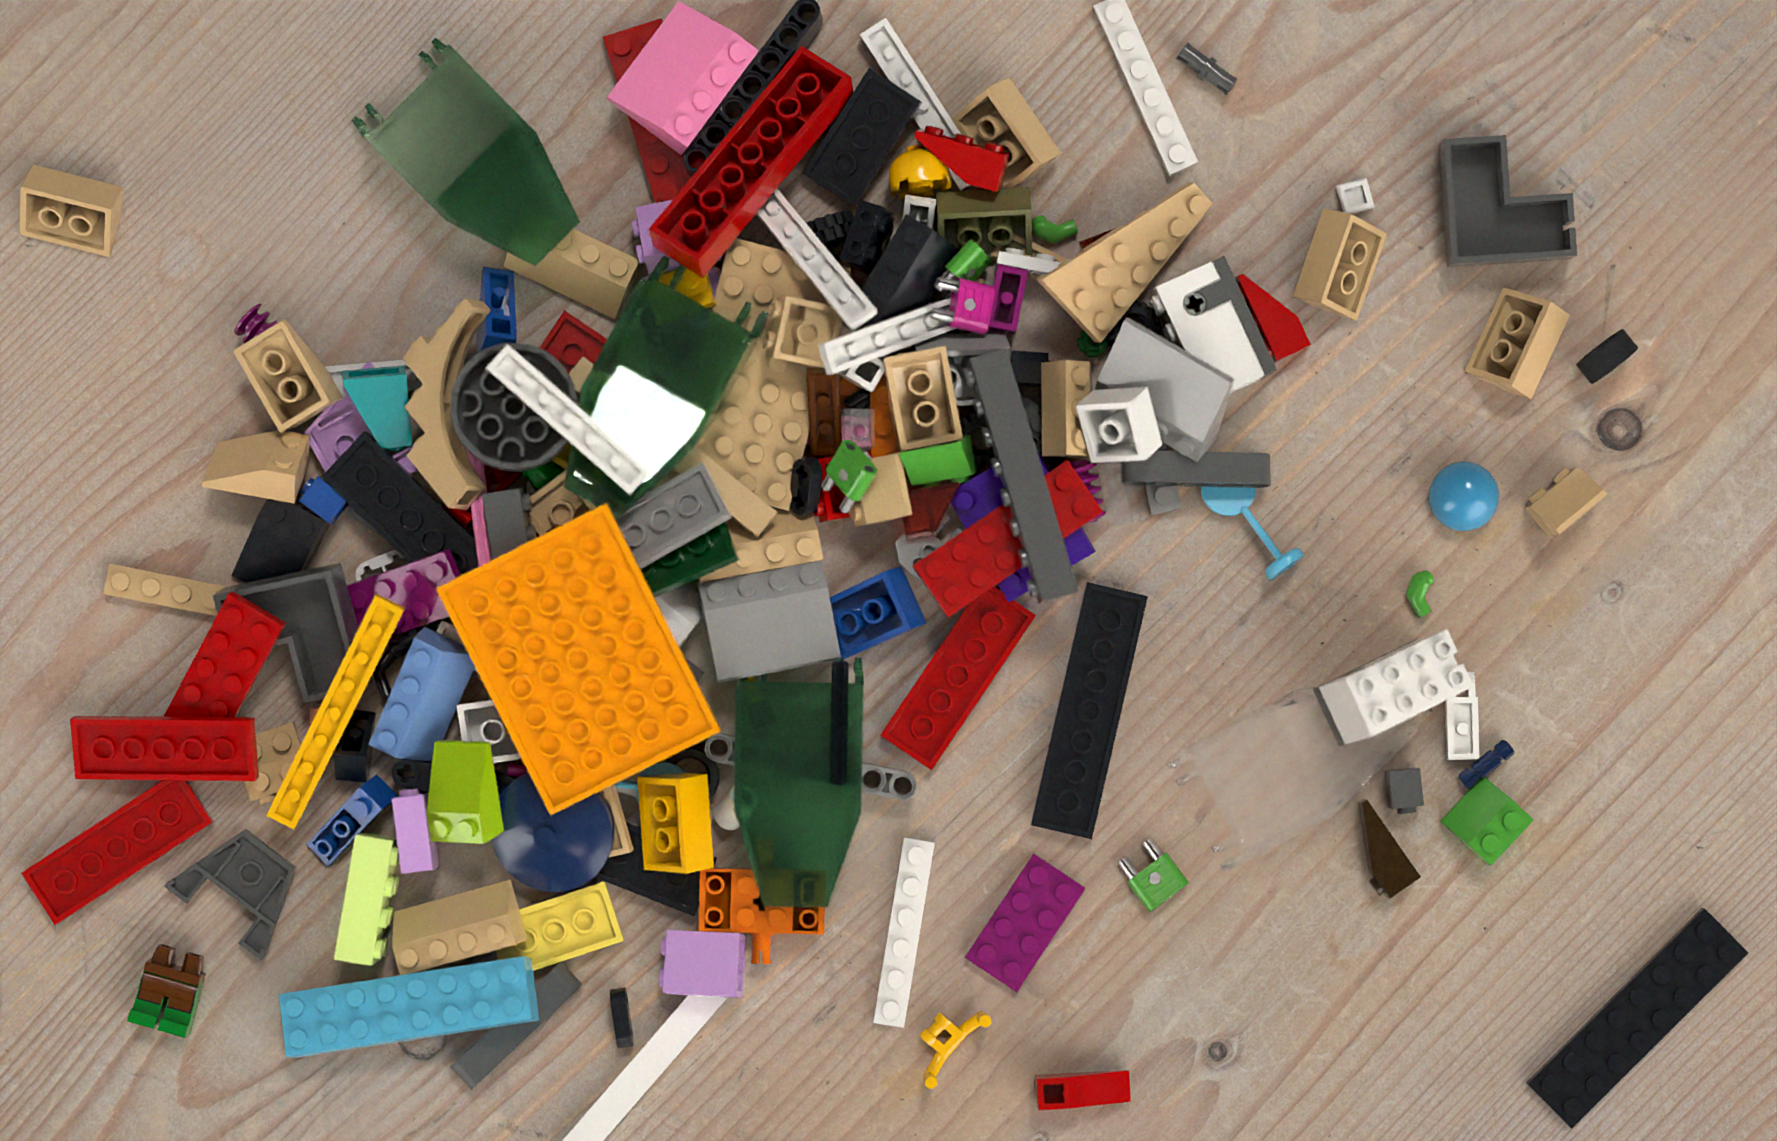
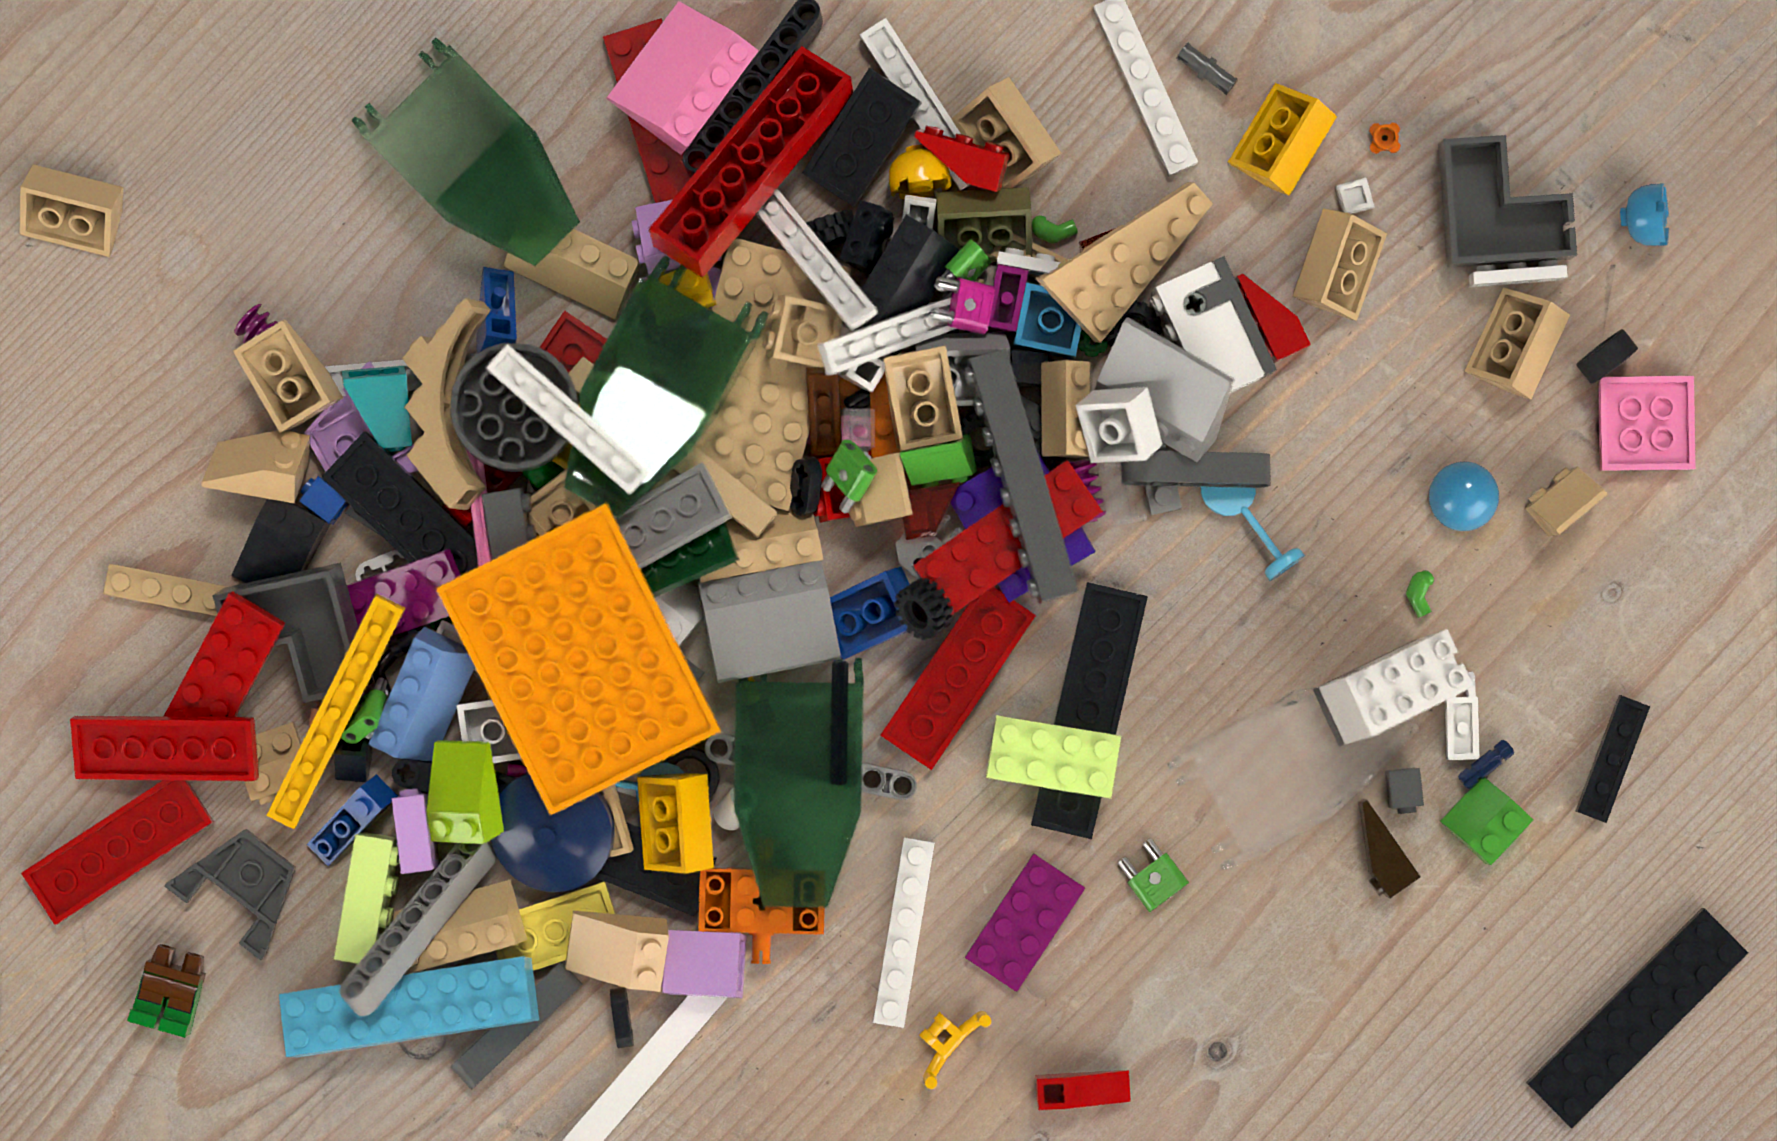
(366, 714): none -> bright green piece
(416, 926): none -> light grey beam
(618, 949): none -> tan slope
(923, 609): none -> black tyre
(1045, 325): none -> dark azure brick
(1053, 756): none -> yellowish green brick
(1282, 138): none -> yellow slope
(1391, 131): none -> orange plate
(1517, 274): none -> white plate
(1612, 758): none -> black plate
(1646, 423): none -> bright pink plate
(1647, 215): none -> dark azure cylinder

